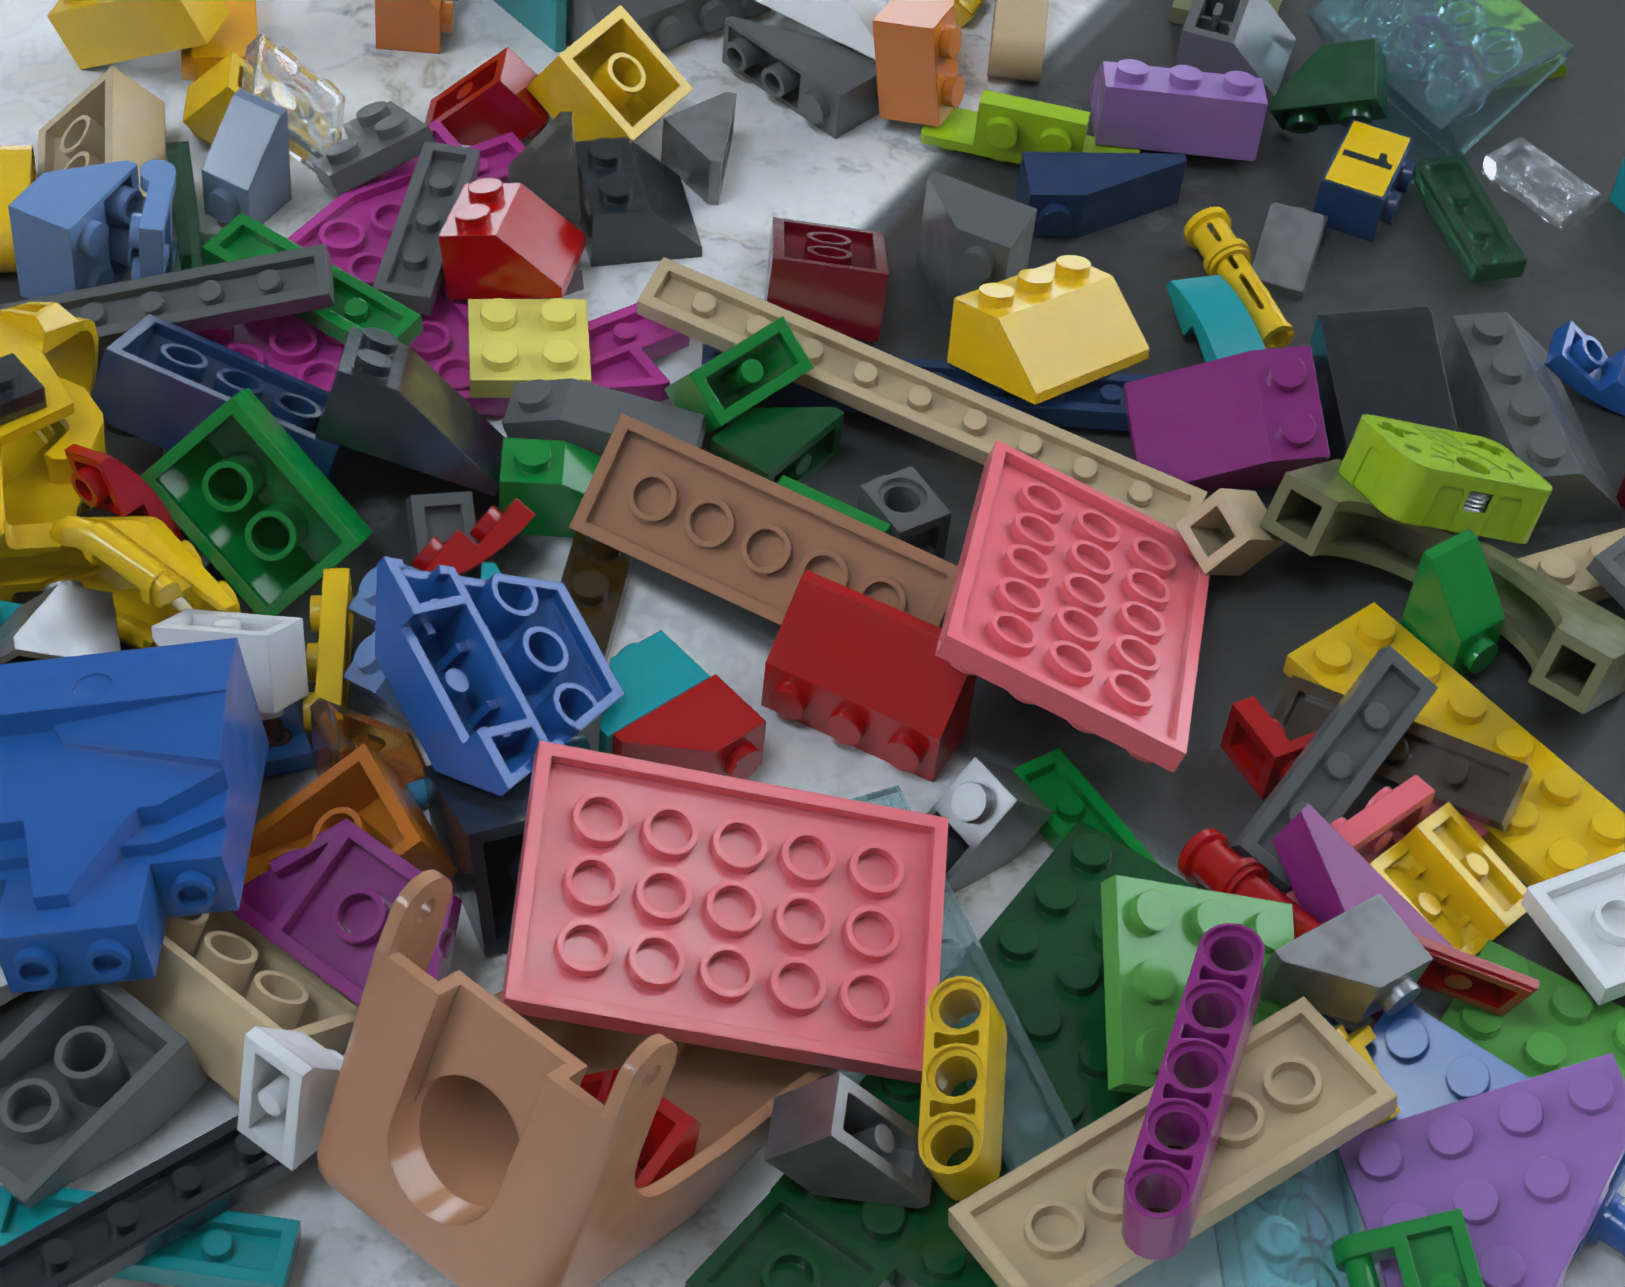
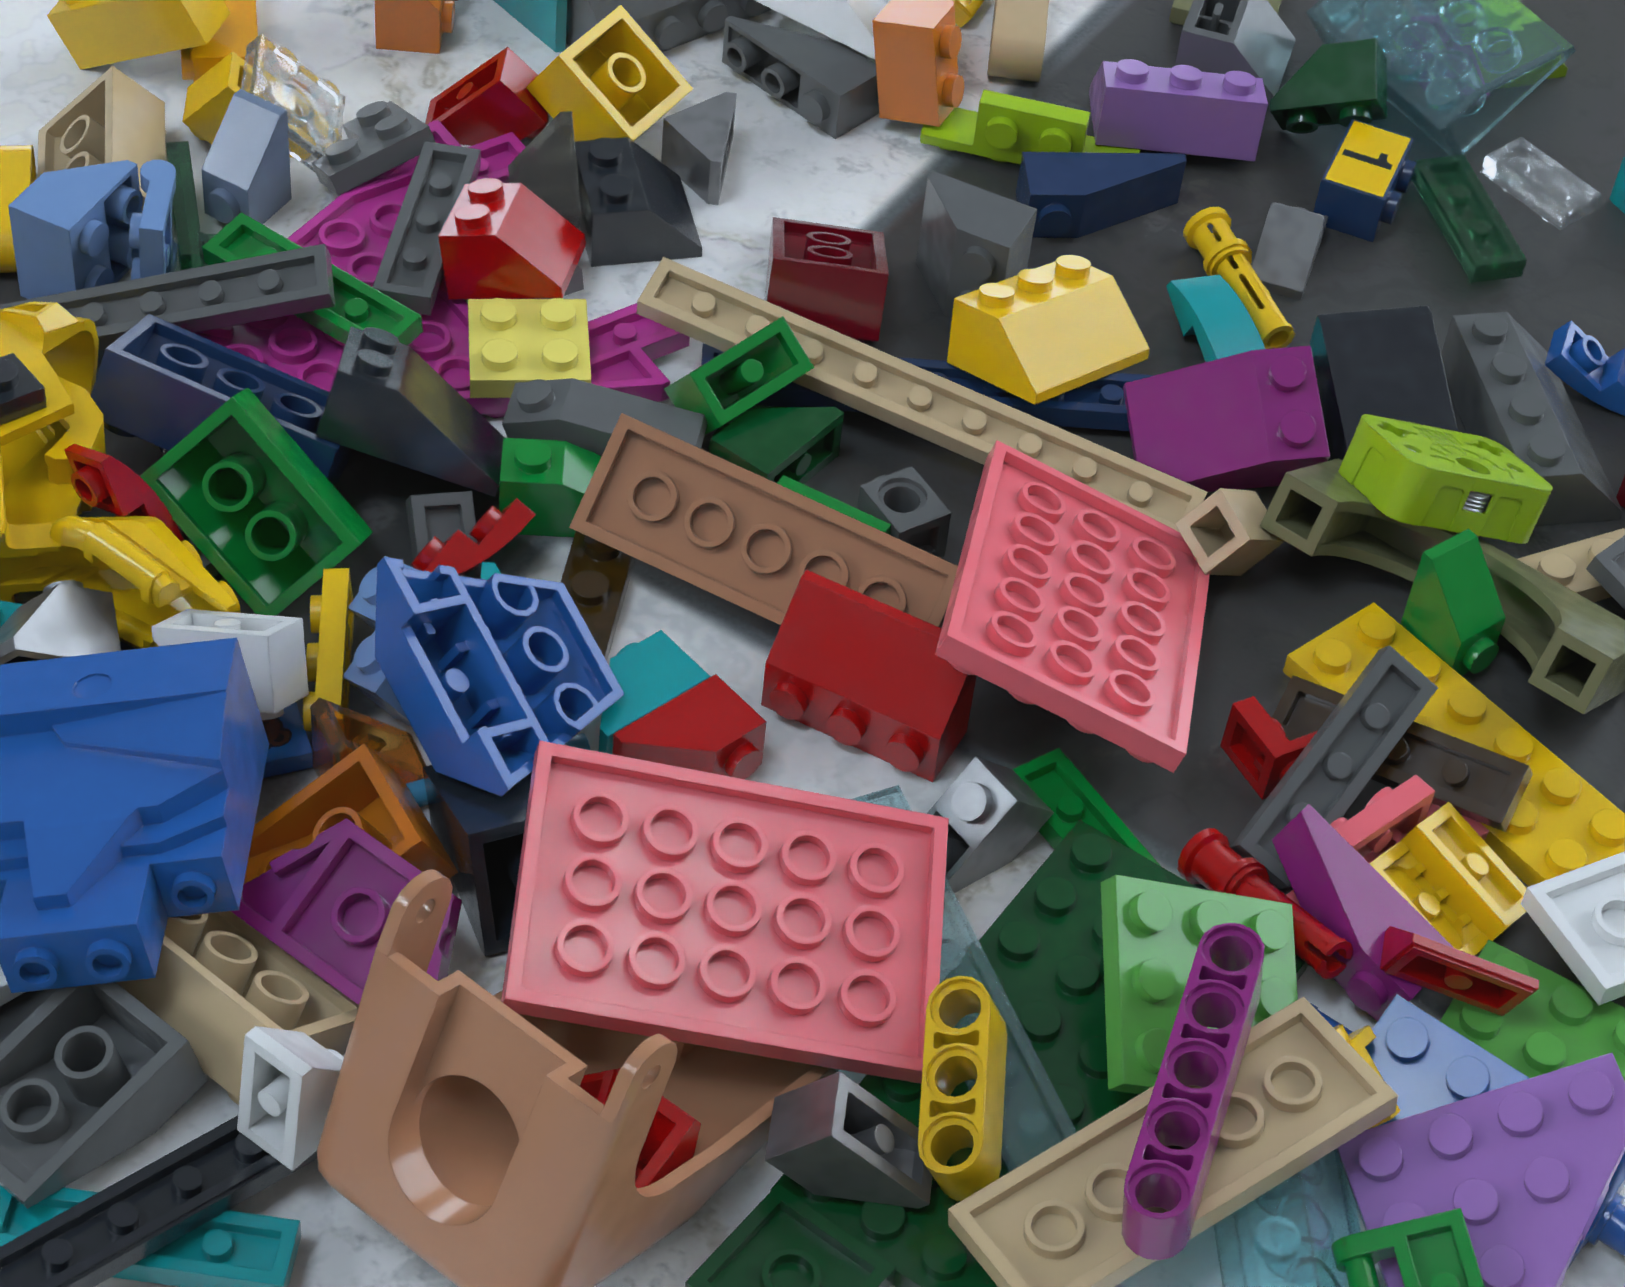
(1350, 964): flat silver slope -> none

